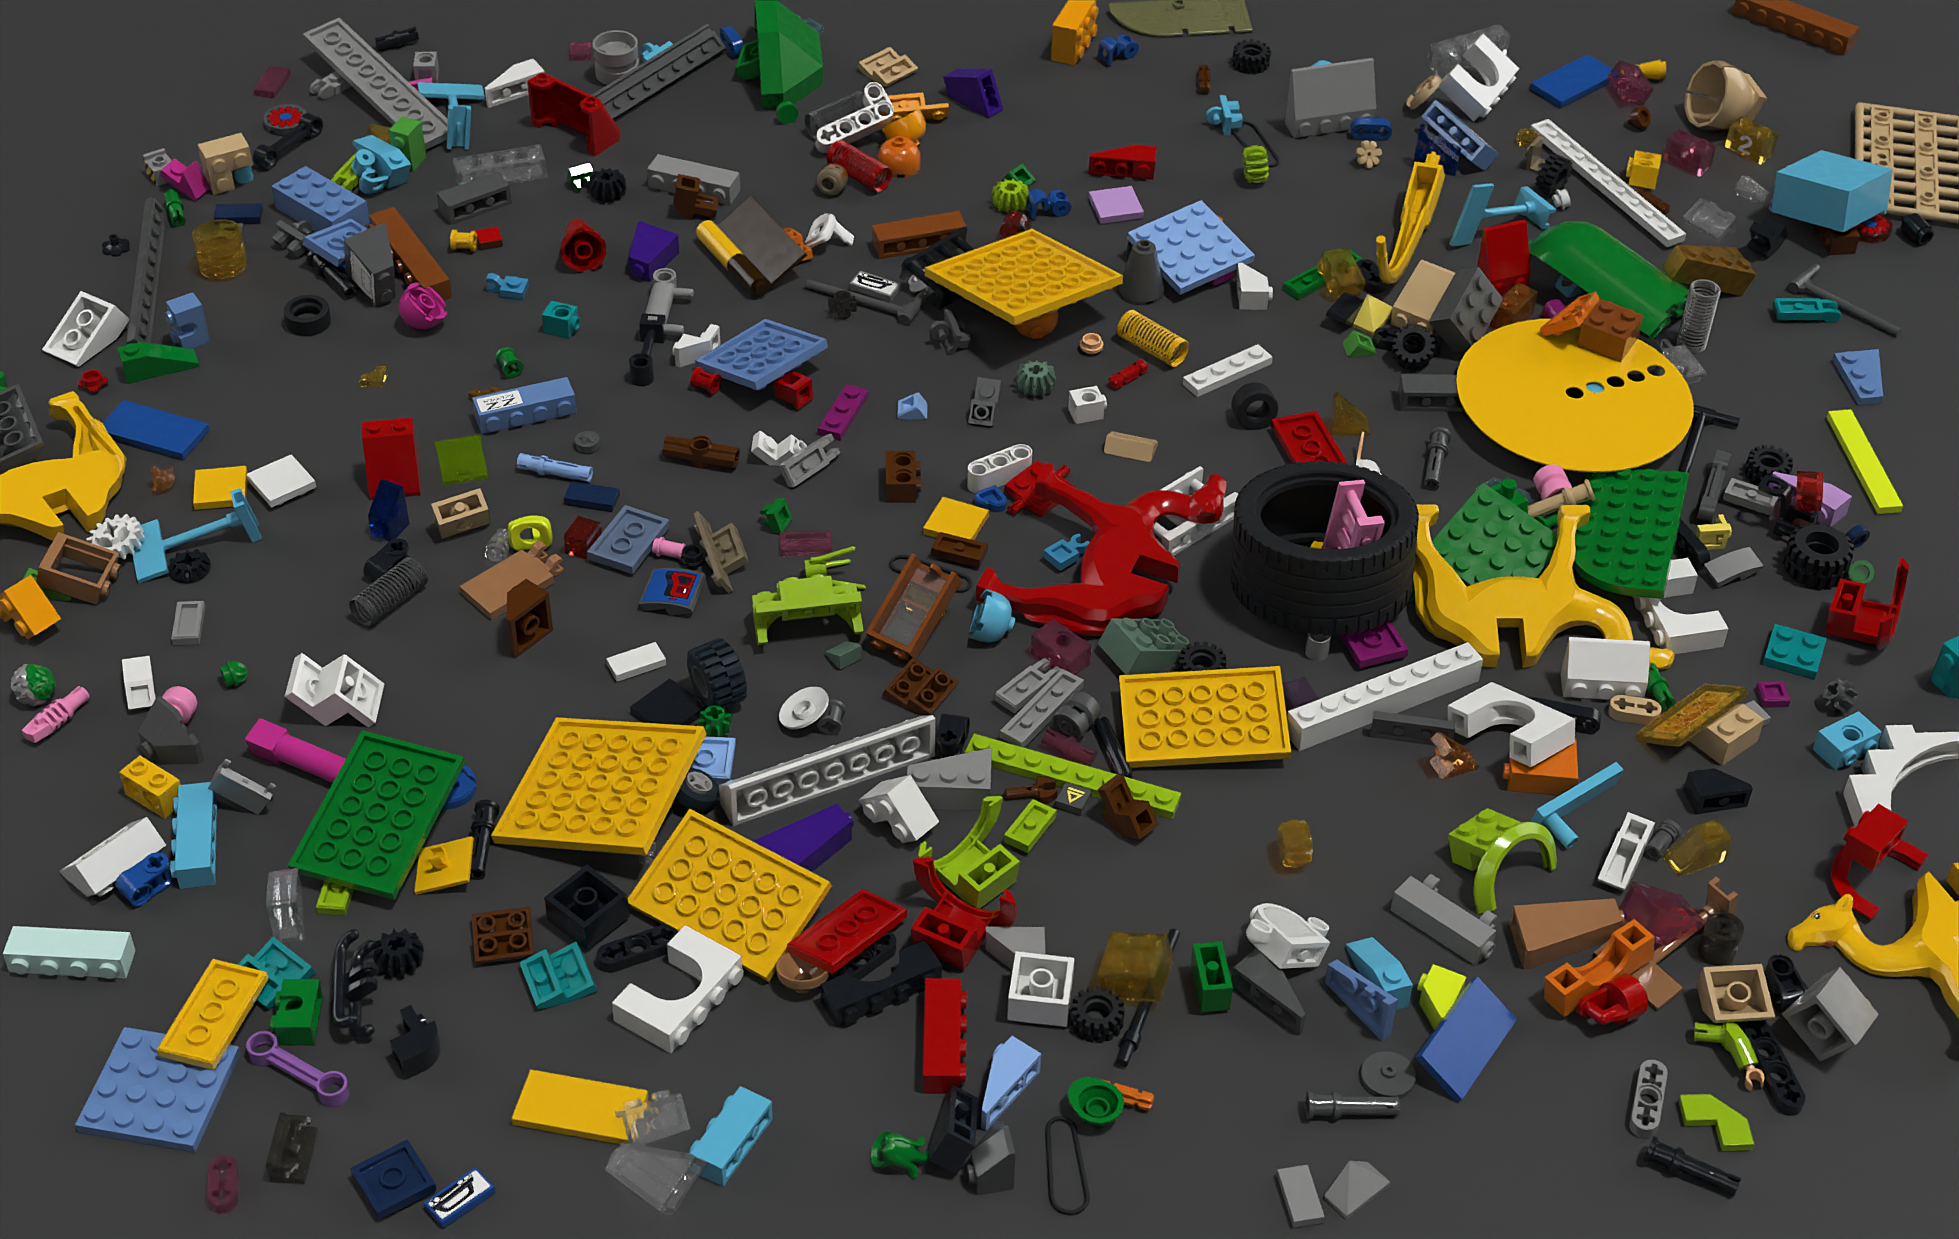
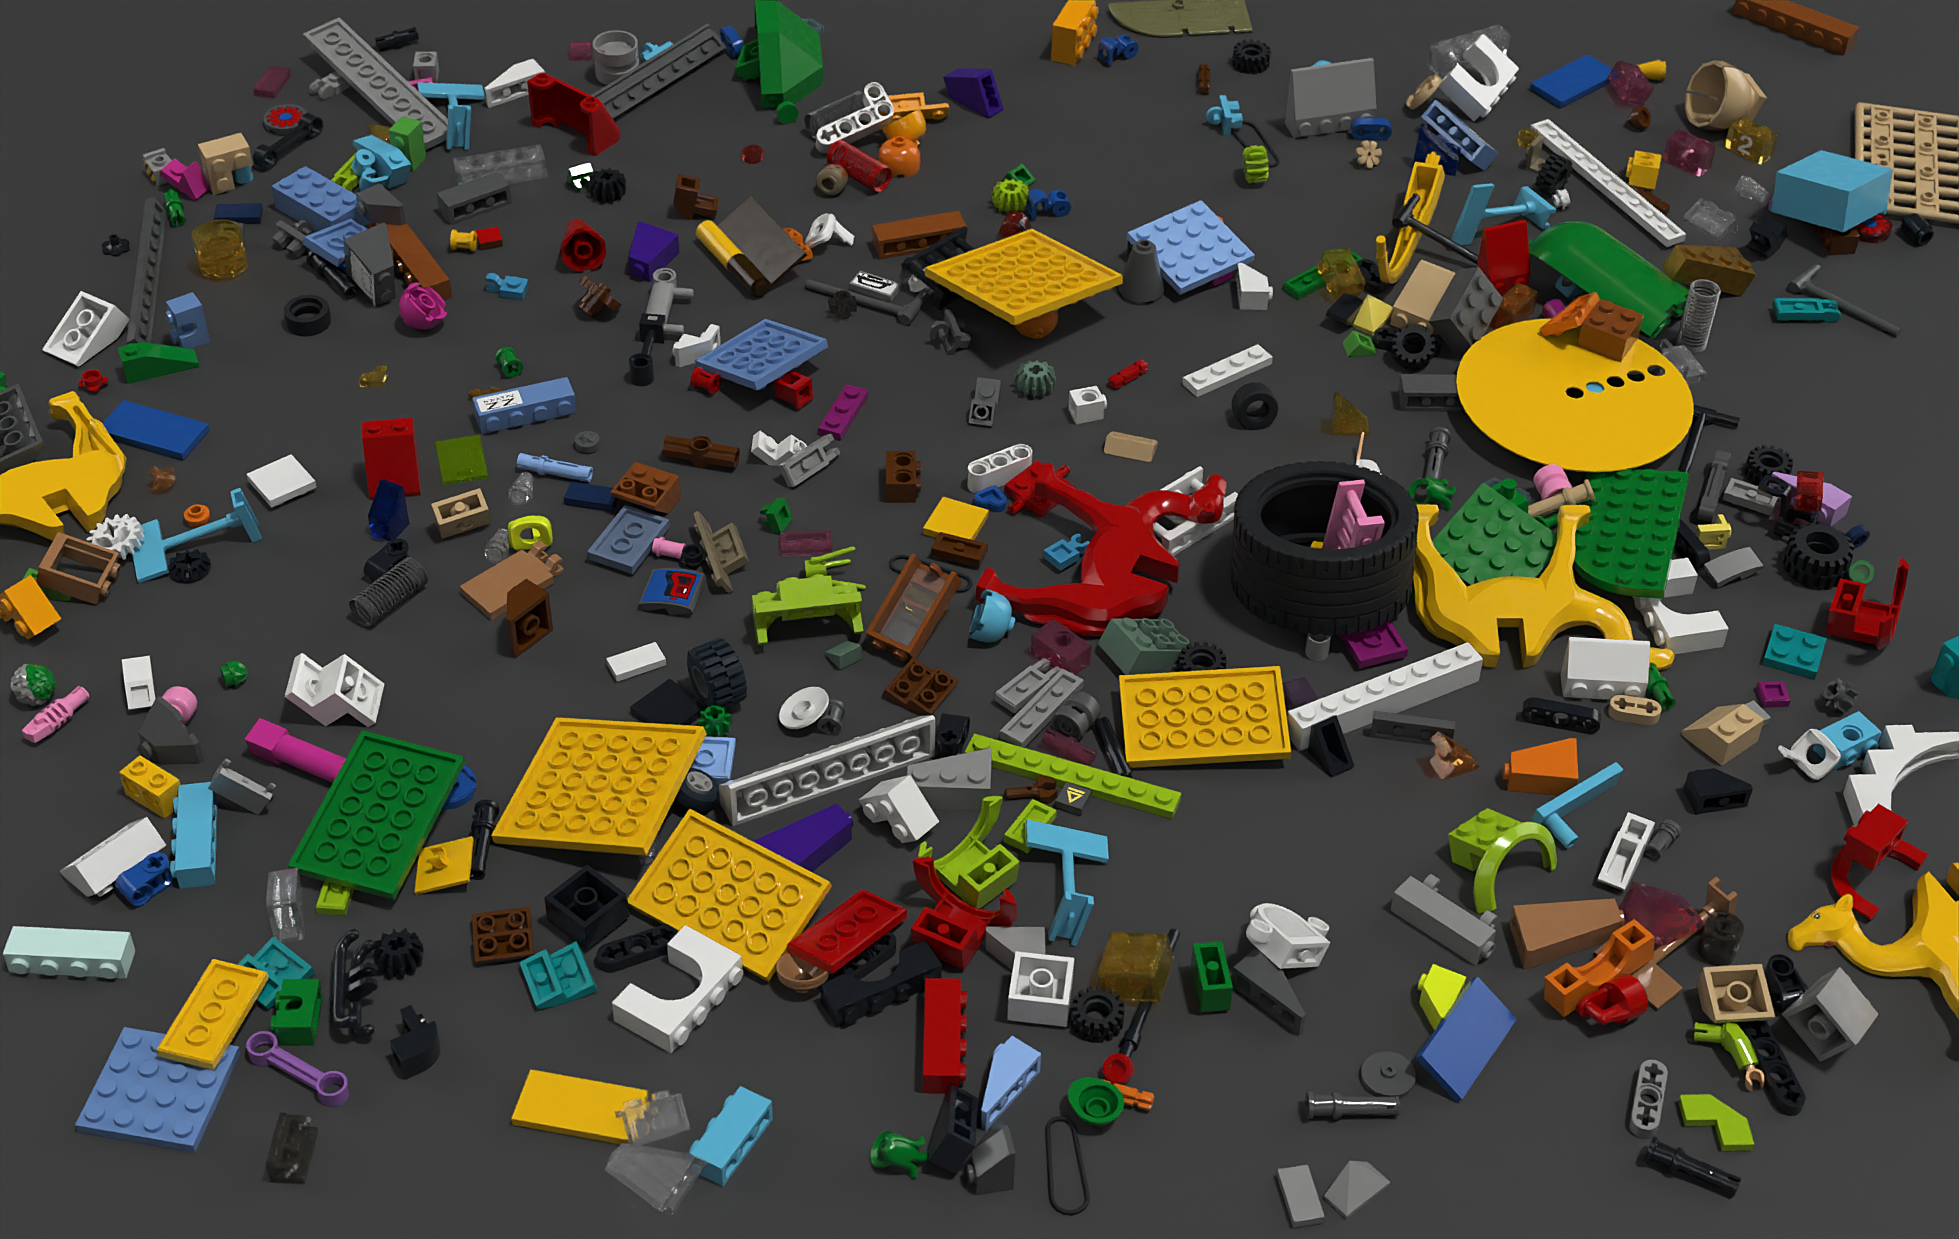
(188, 623): light grey tile -> none
(197, 515): none -> orange plate
(214, 486): yellow tile -> none
(229, 1183): clear pink beam -> none
(379, 206): none -> dark grey slope
(393, 1179): dark blue plate -> none
(459, 1197): tile -> none
(521, 489): none -> clear cone
(560, 319): teal brick -> none
(581, 536): clear red brick -> none
(596, 297): none -> reddish brown plant
(649, 488): none -> dark orange slope
(713, 181): light grey brick -> none
(752, 154): none -> clear red tile
(887, 67): tan slope -> none
(912, 407): light blue slope -> none
(1074, 907): none -> medium azure piece
(1091, 343): light nougat plate -> none
(1116, 204): lavender tile -> none
(1118, 1068): none -> red tile
(1123, 813): reddish brown brick -> none
(1127, 162): red slope -> none
(1137, 321): yellow piece -> none
(1295, 843): clear yellow gear -> none
(1306, 438): red plate -> none
(1329, 746): none -> black slope
(1364, 998): medium blue wing -> none
(1381, 969): medium azure slope -> none
(1405, 218): none -> black bar
(1435, 491): none -> green piece
(1543, 728): white arch -> none
(1692, 714): clear yellow tile -> none
(1699, 848): clear yellow slope -> none
(1799, 751): none -> white piece
(1861, 374): medium blue wing -> none
(1864, 462): neon yellow tile -> none

